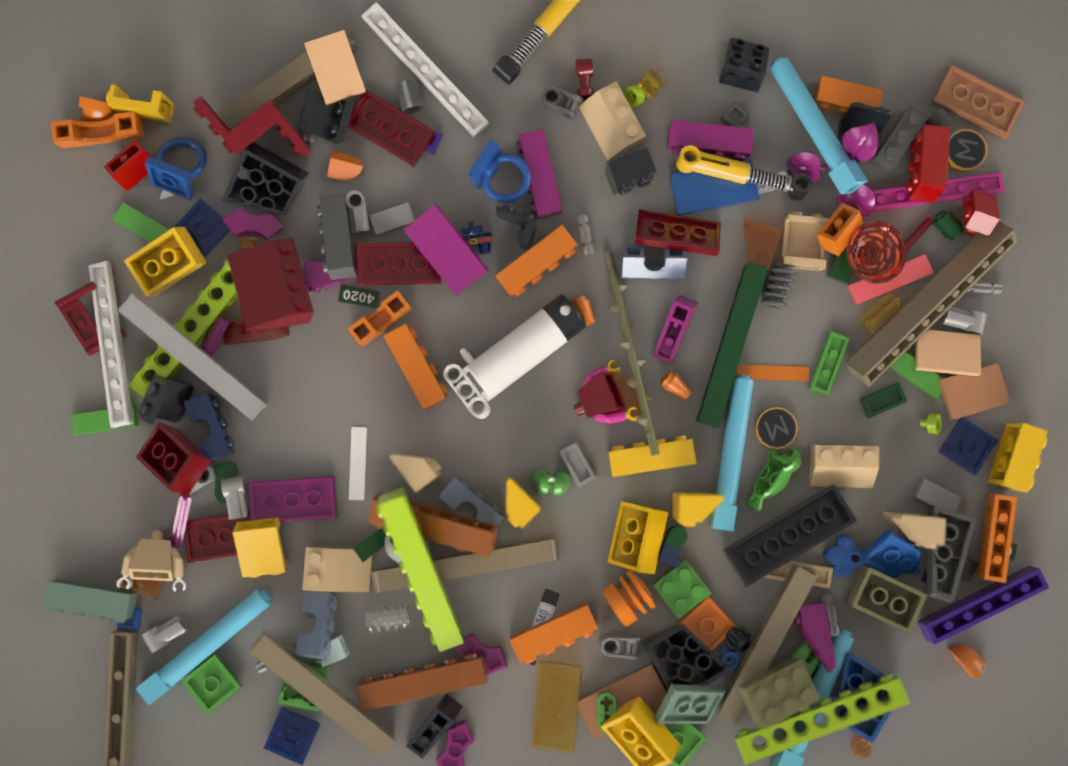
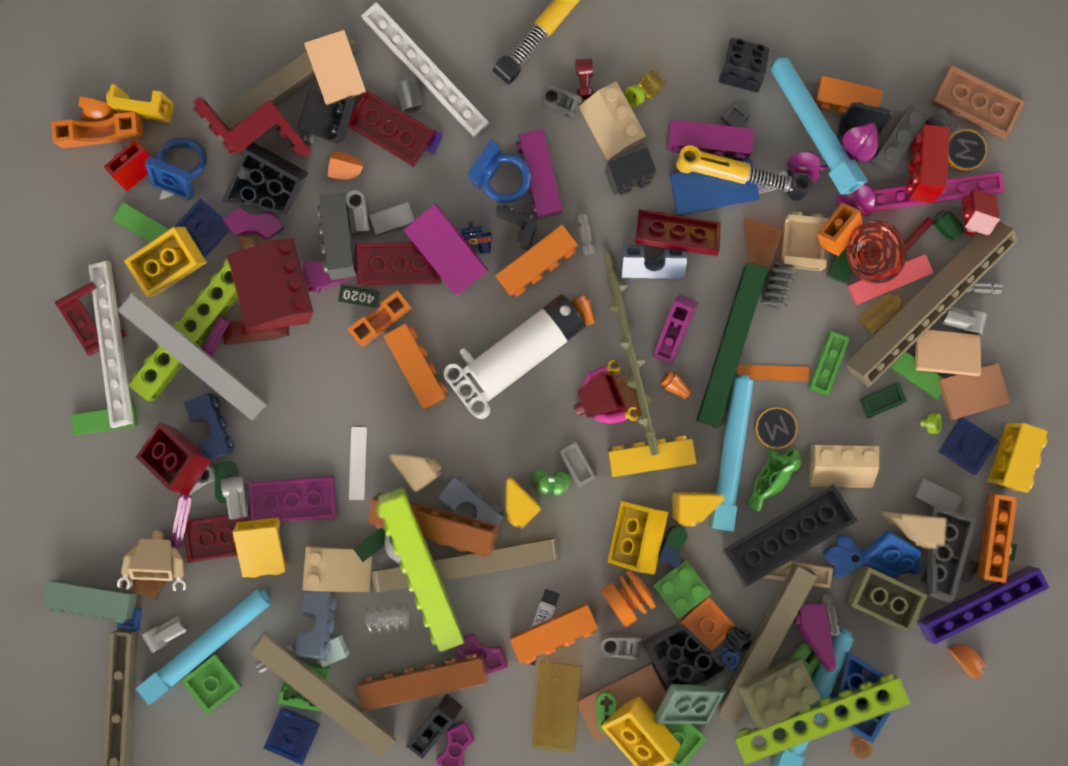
(165, 399): black bracket -> none

